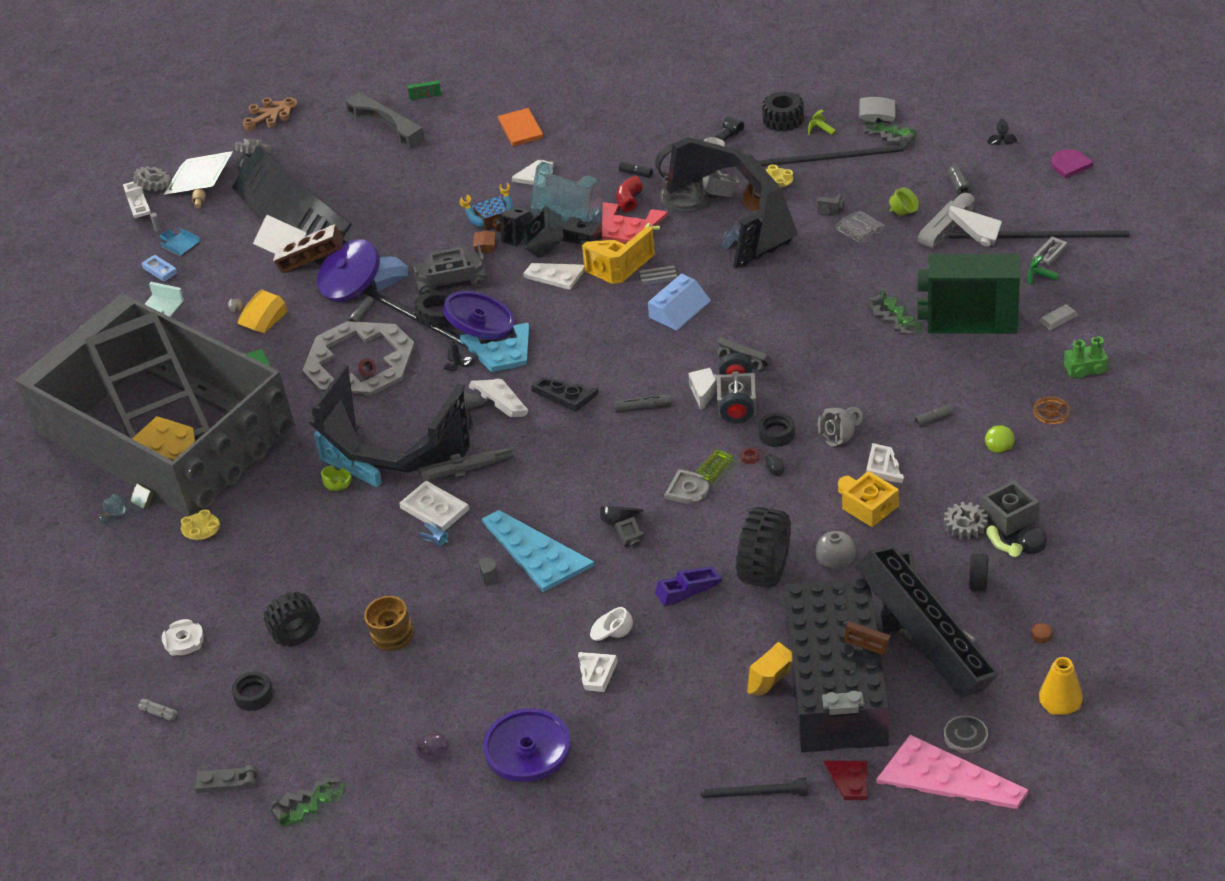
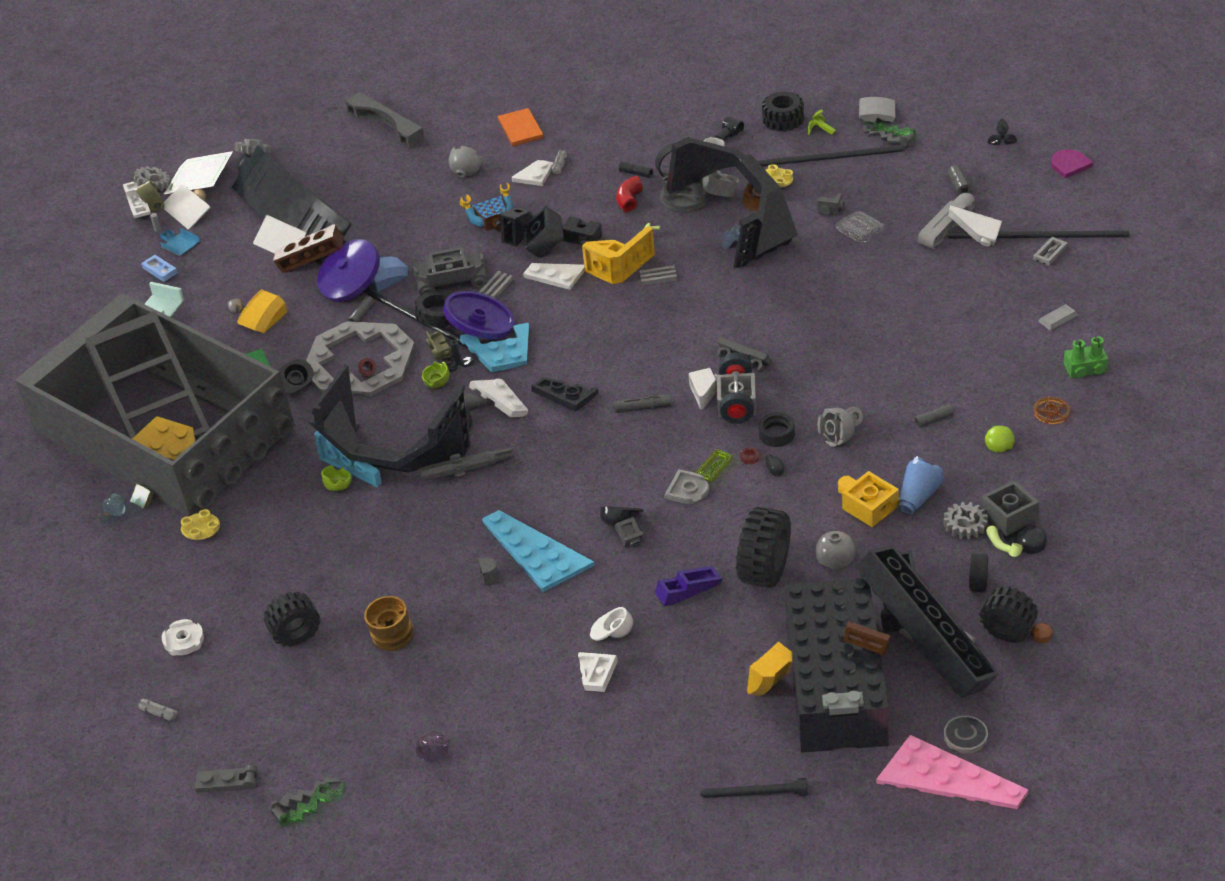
(151, 196): none -> olive piece
(185, 206): none -> white window
(256, 702): black tyre -> none
(287, 105): medium nougat plant -> none
(296, 375): none -> black piece
(424, 90): green tile -> none
(434, 505): white plate -> none
(436, 375): none -> lime hair
(438, 537): flat silver piece -> none
(440, 347): none -> olive hinge
(464, 161): none -> light grey cylinder
(486, 241): dark orange piece -> none
(494, 282): none -> light grey tile
(527, 745): dark purple dish -> none
(559, 162): none -> light grey axle
(565, 196): clear light blue windscreen -> none
(625, 228): coral wing -> none
(678, 302): light blue slope -> none
(849, 778): dark red wing -> none
(883, 464): white wing -> none
(898, 319): piece -> none
(903, 202): lime piece -> none
(919, 484): none -> medium blue cone
(970, 293): dark green brick -> none
(1008, 614): none -> black tyre
(1034, 268): green plant -> none
(1061, 688): yellow cone -> none

